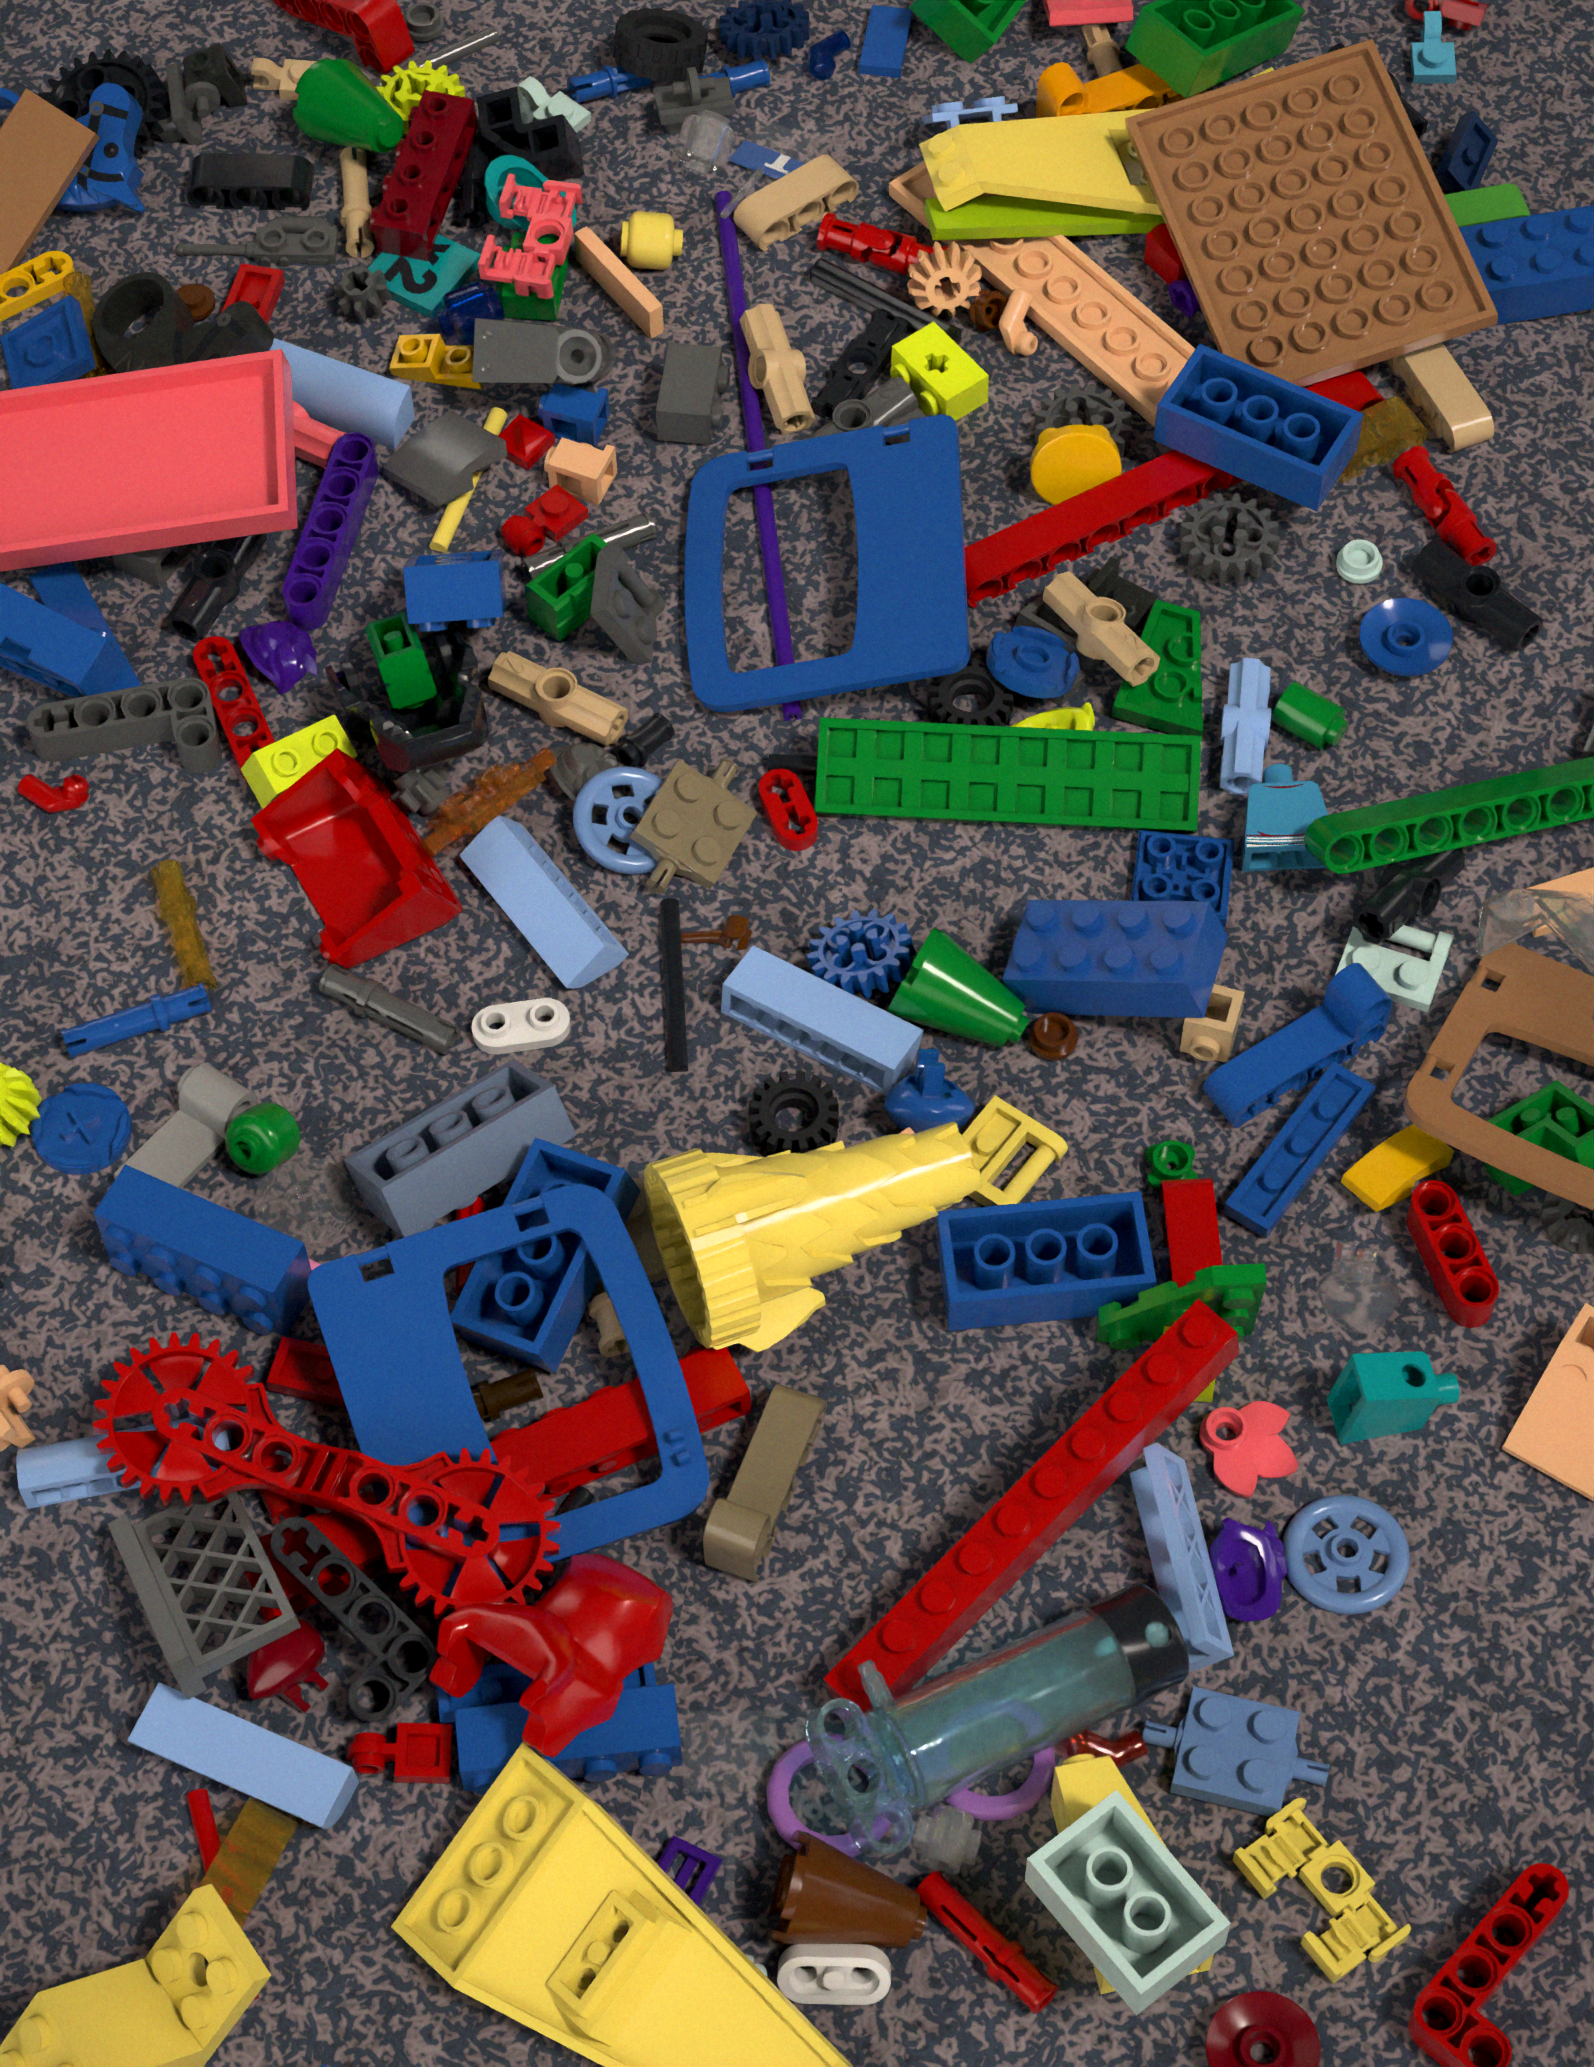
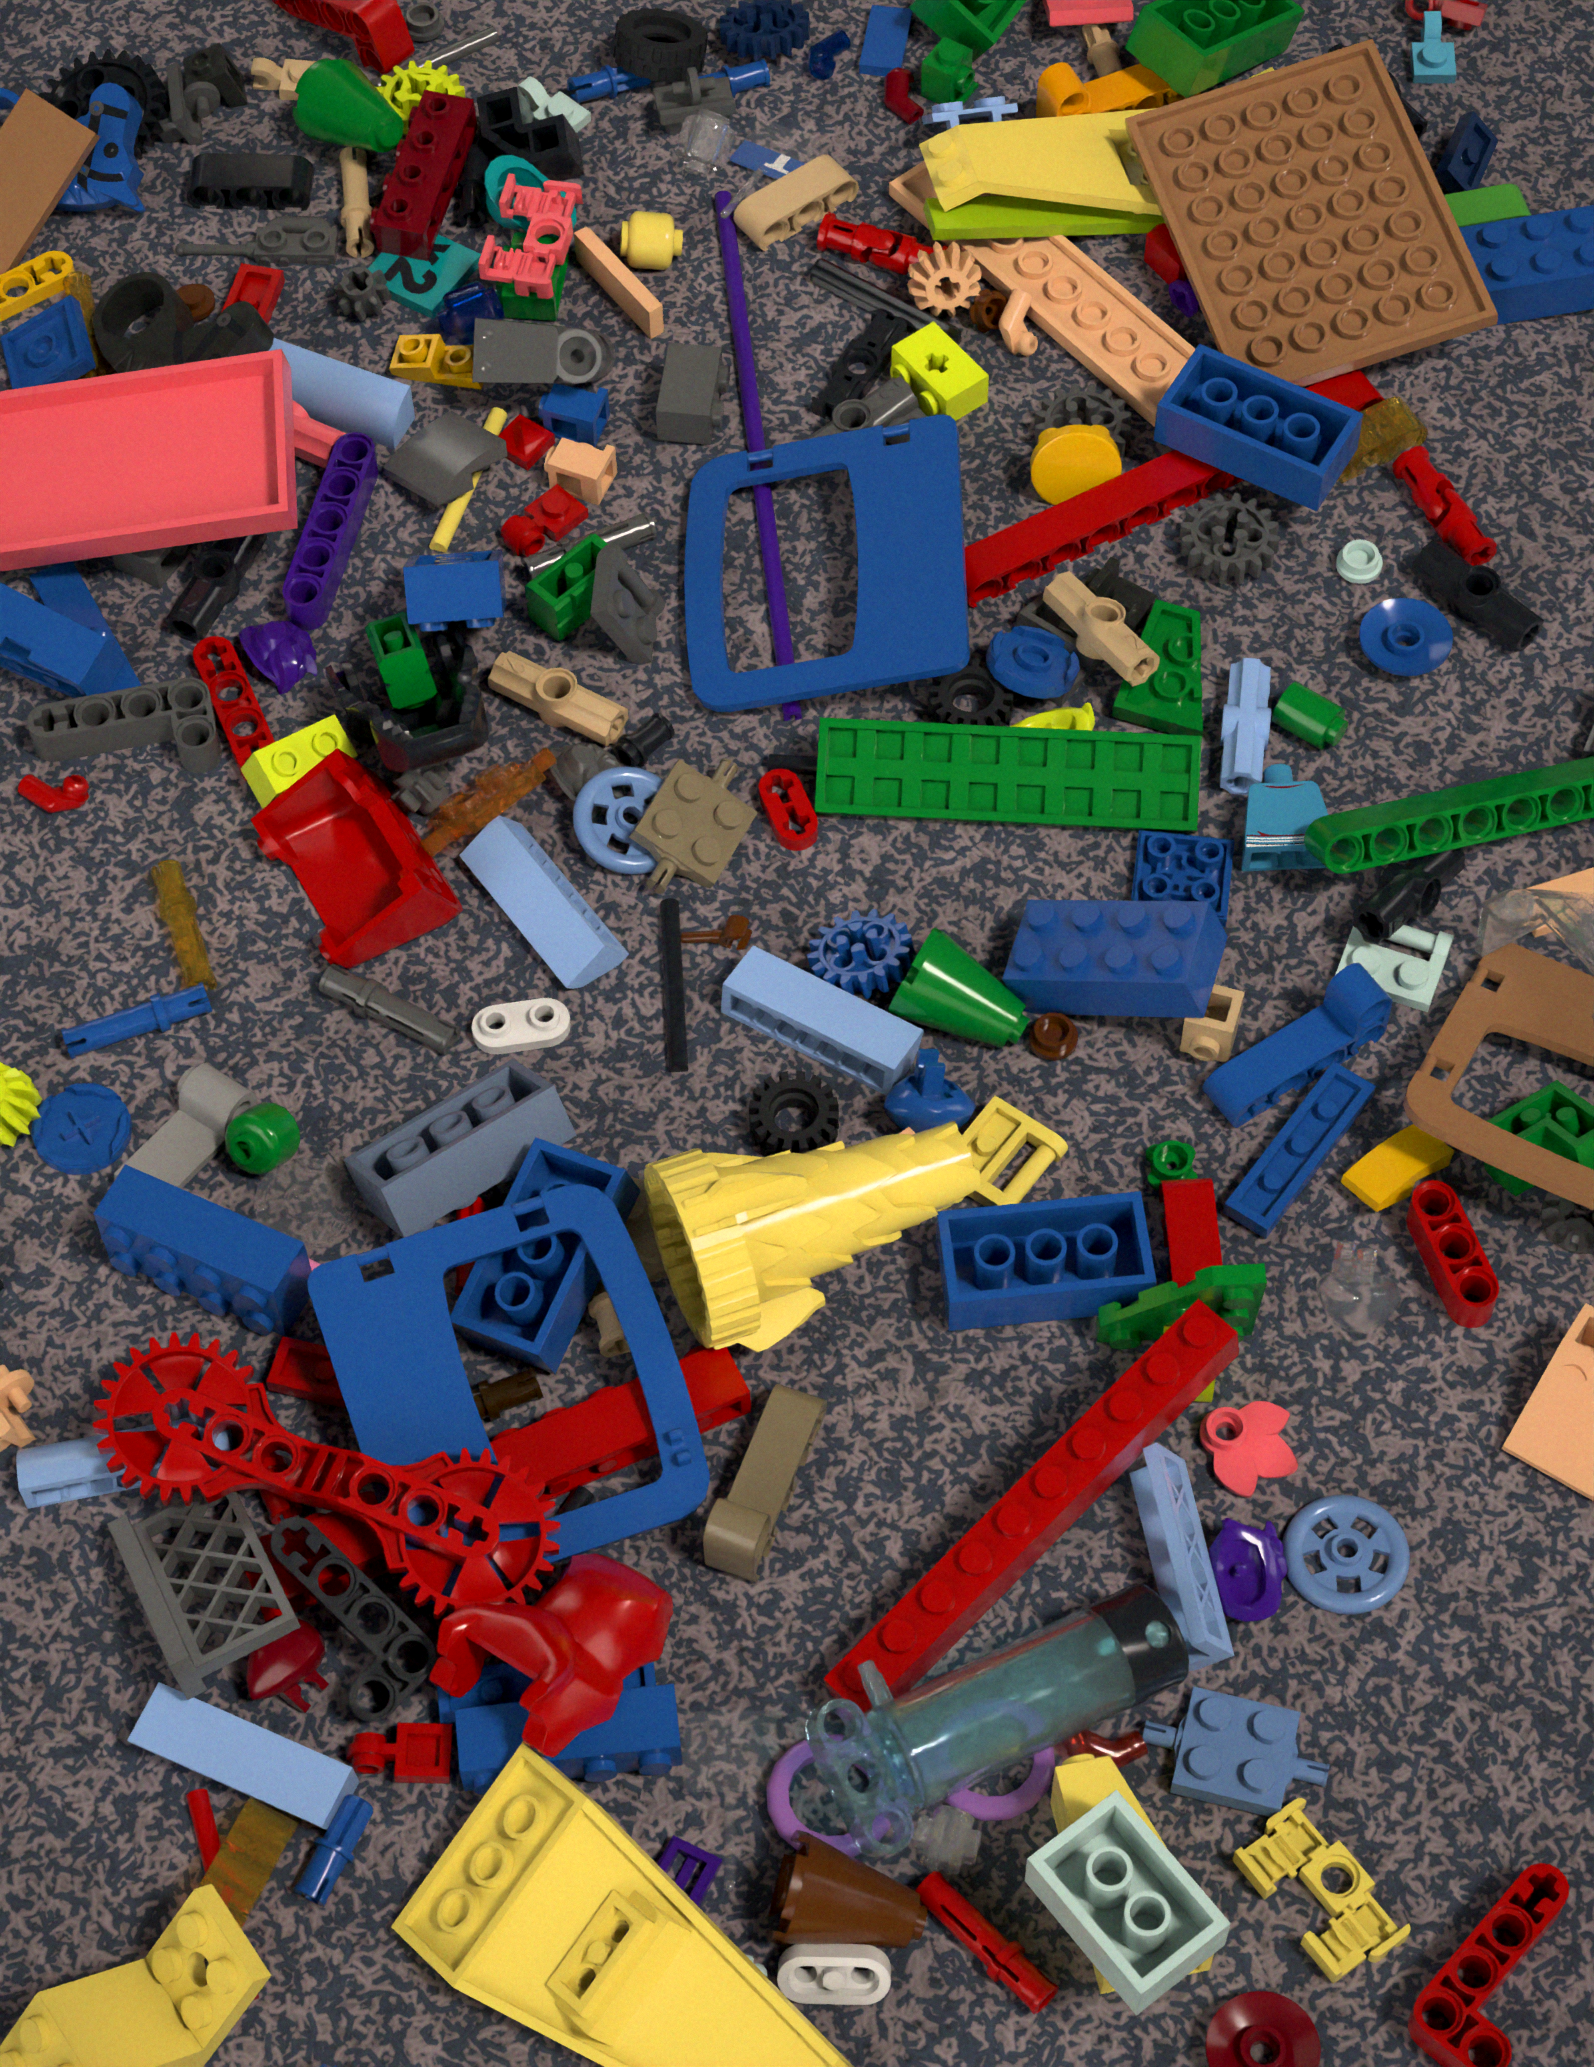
(334, 1850): none -> blue axle
(777, 369): tan piece -> none
(896, 95): none -> dark red arm
(948, 73): none -> green brick
(1391, 1392): teal torso -> none
(1445, 395): tan beam -> none

